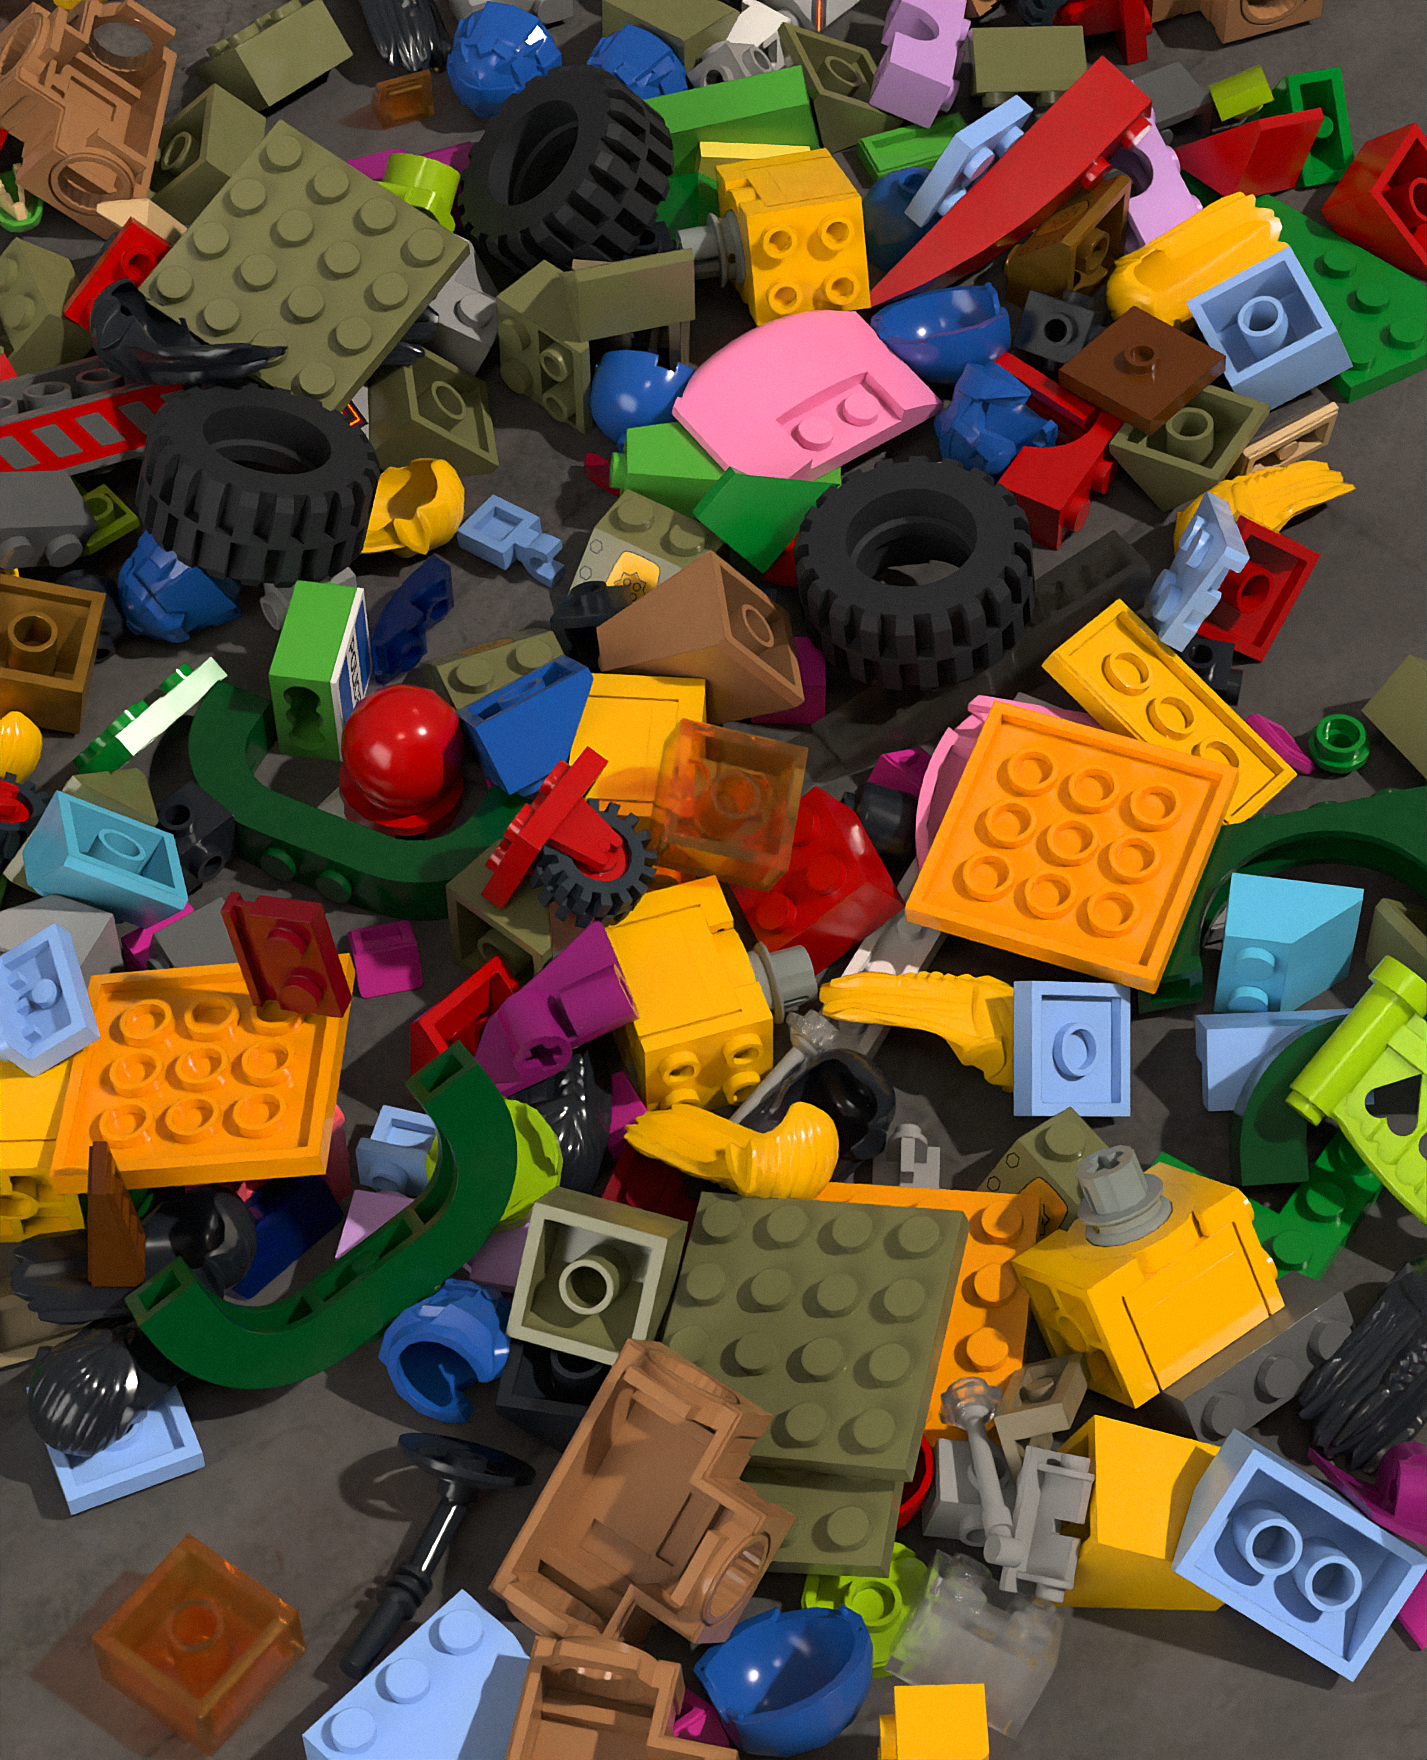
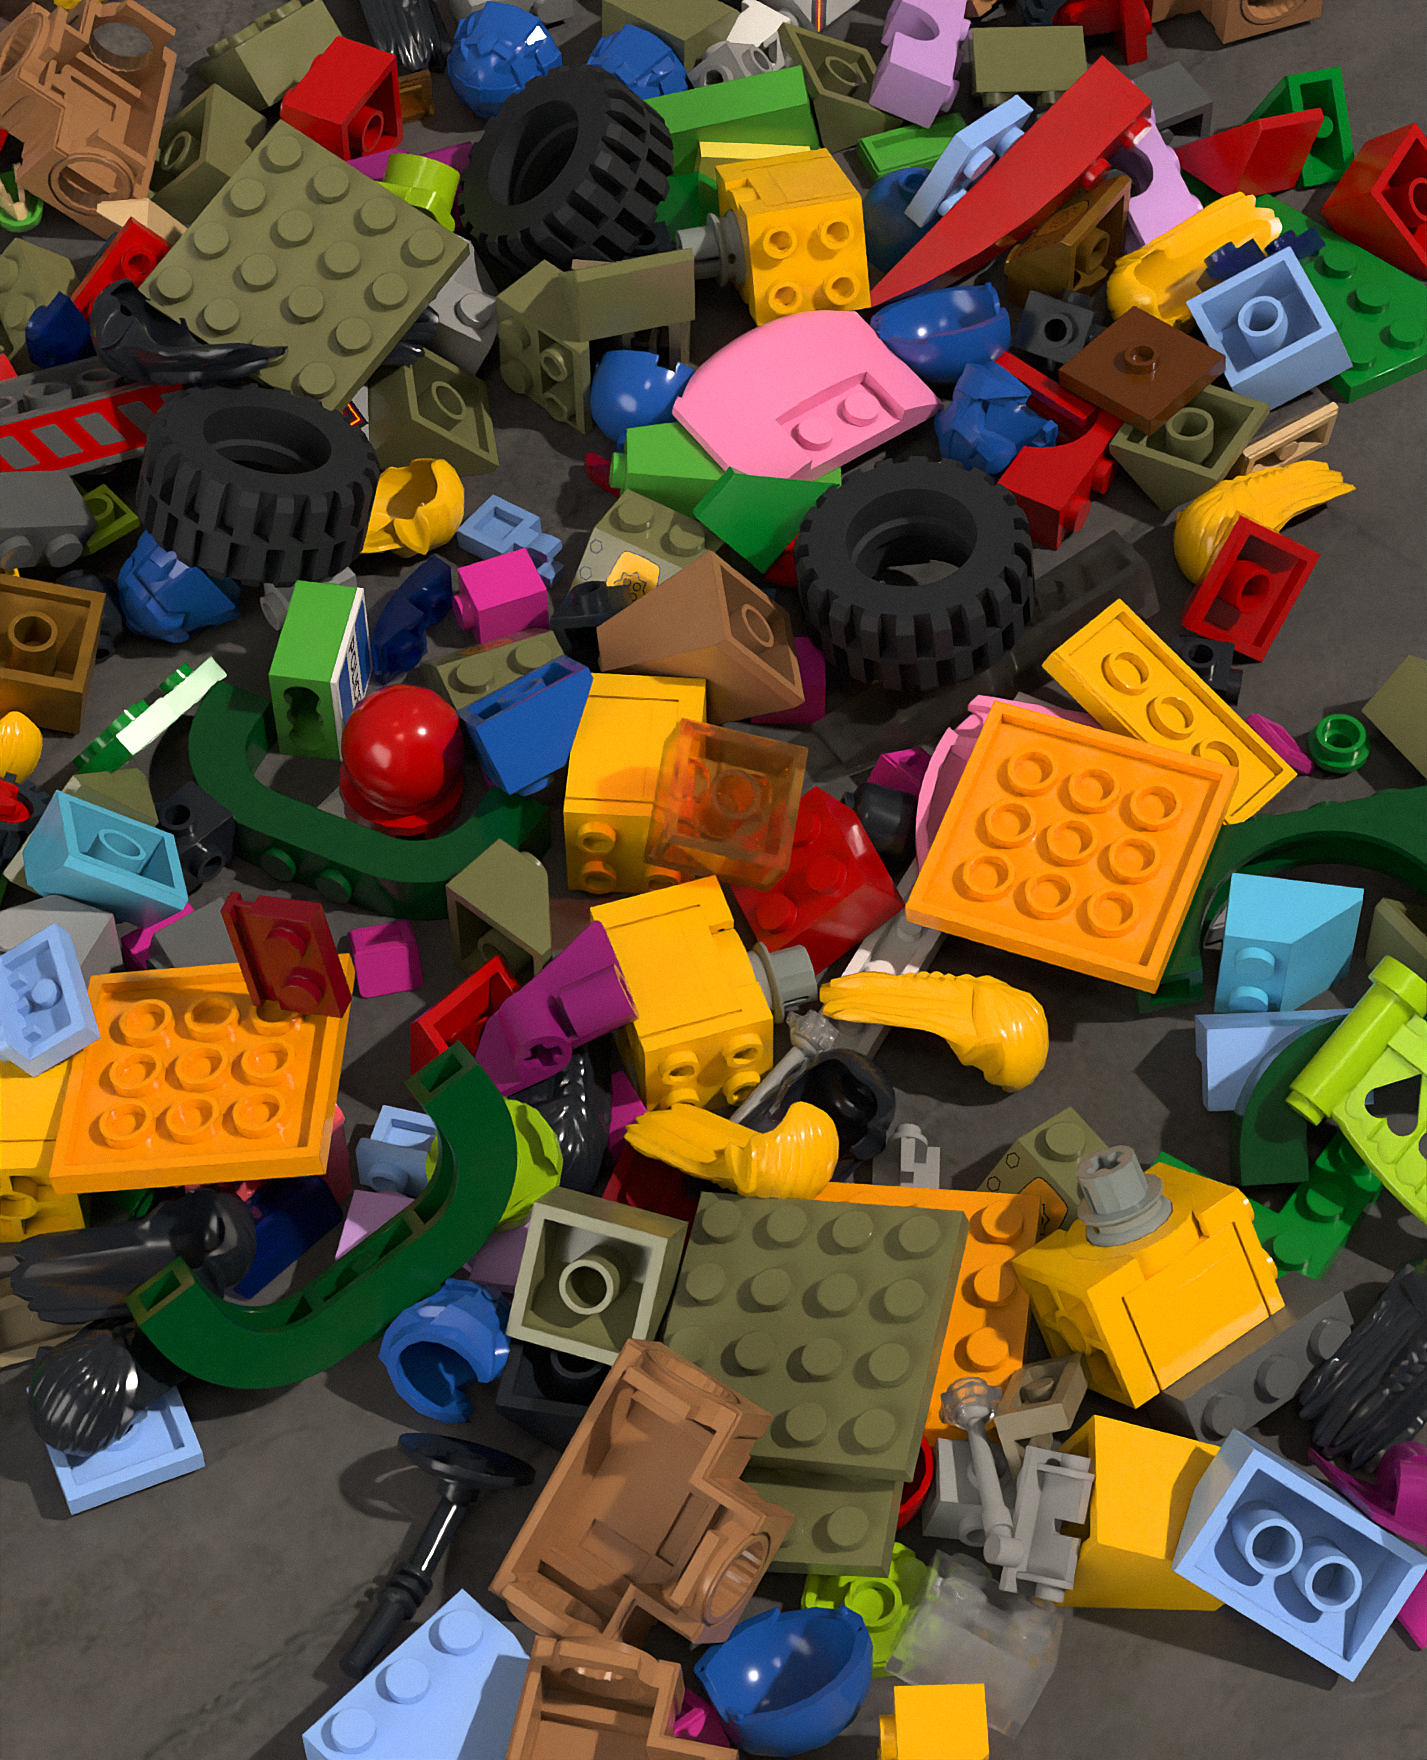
(58, 334): none -> clear blue slope
(114, 1227): reddish brown slope -> none
(199, 1644): clear orange brick -> none
(348, 101): none -> red brick
(501, 596): none -> dark pink brick
(579, 854): plate -> none
(1071, 1048): light blue plate -> none
(1189, 588): light blue wing -> none
(1230, 261): none -> clear blue slope
(1241, 93): lime slope -> none

